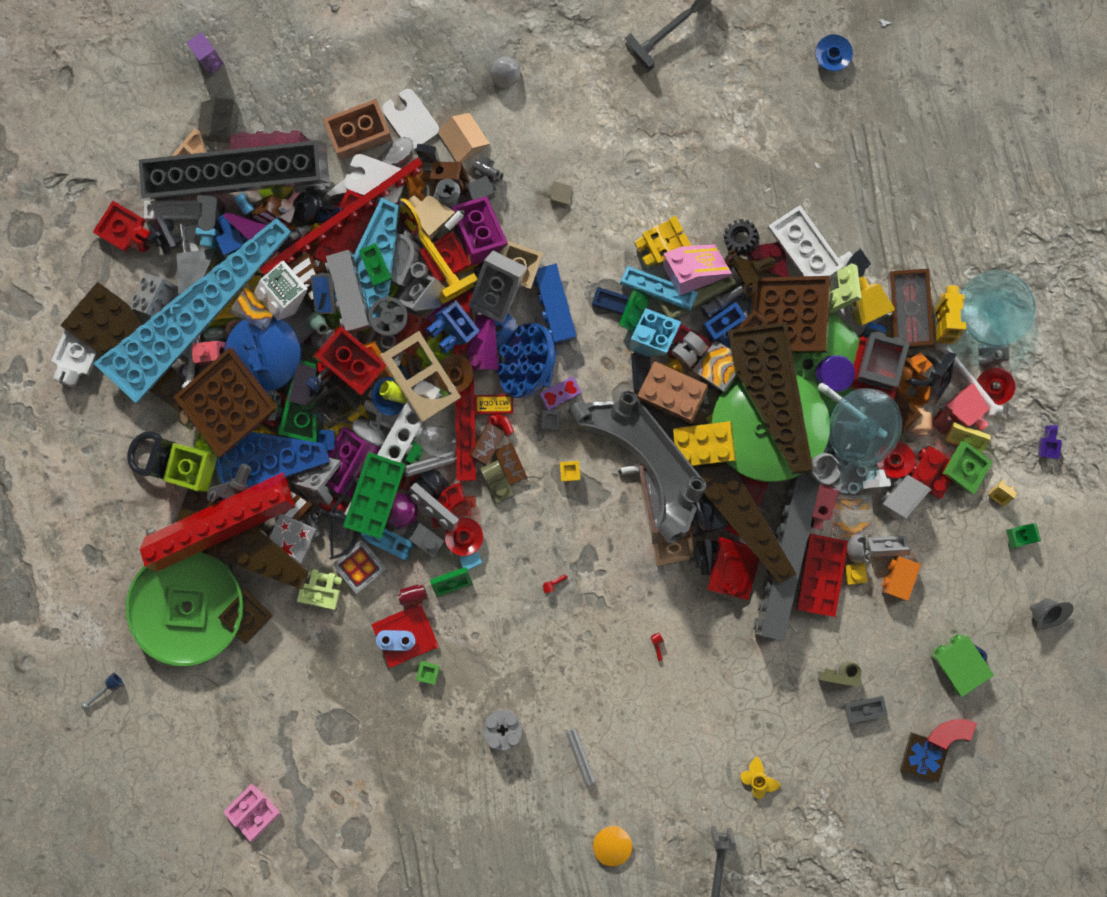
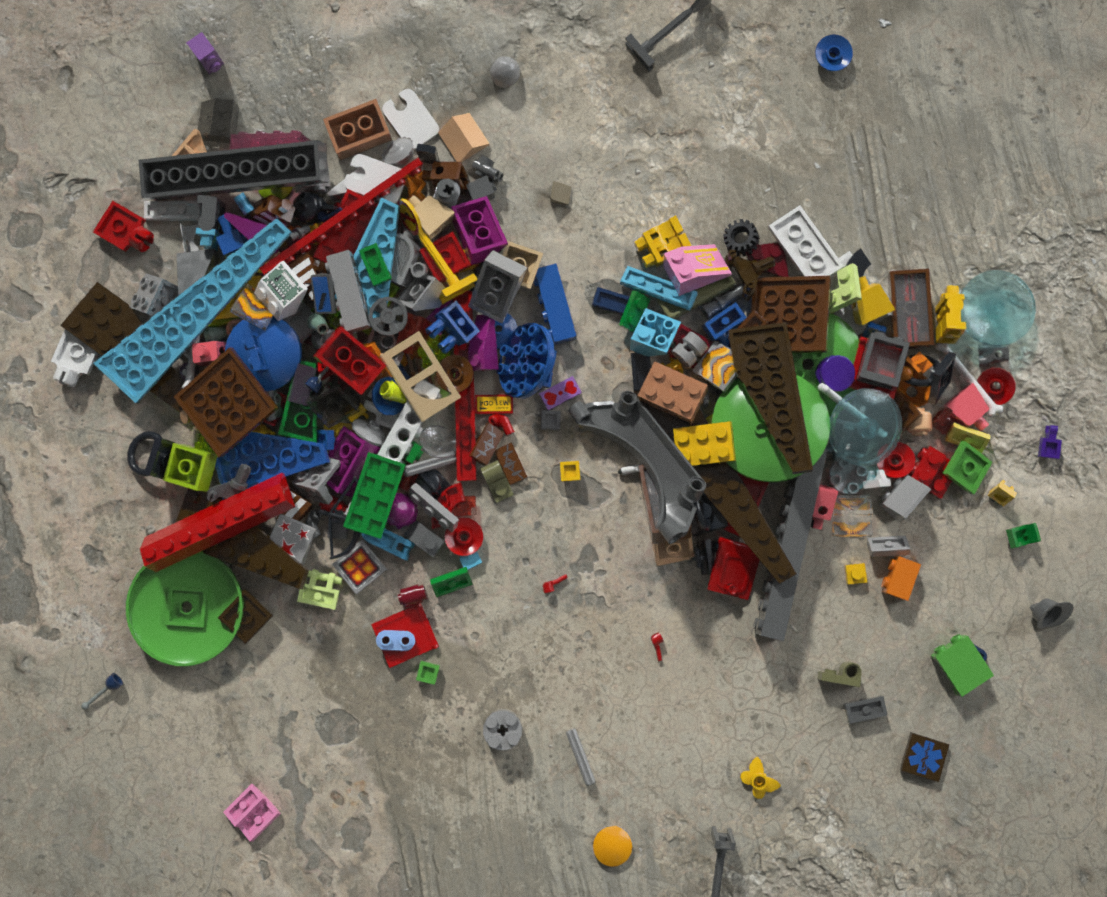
(161, 235): black hips -> none
(450, 224): piece -> none
(822, 575): red plate -> none
(825, 469): light grey hair -> none
(856, 549): light grey hair -> none
(950, 731): tile -> none

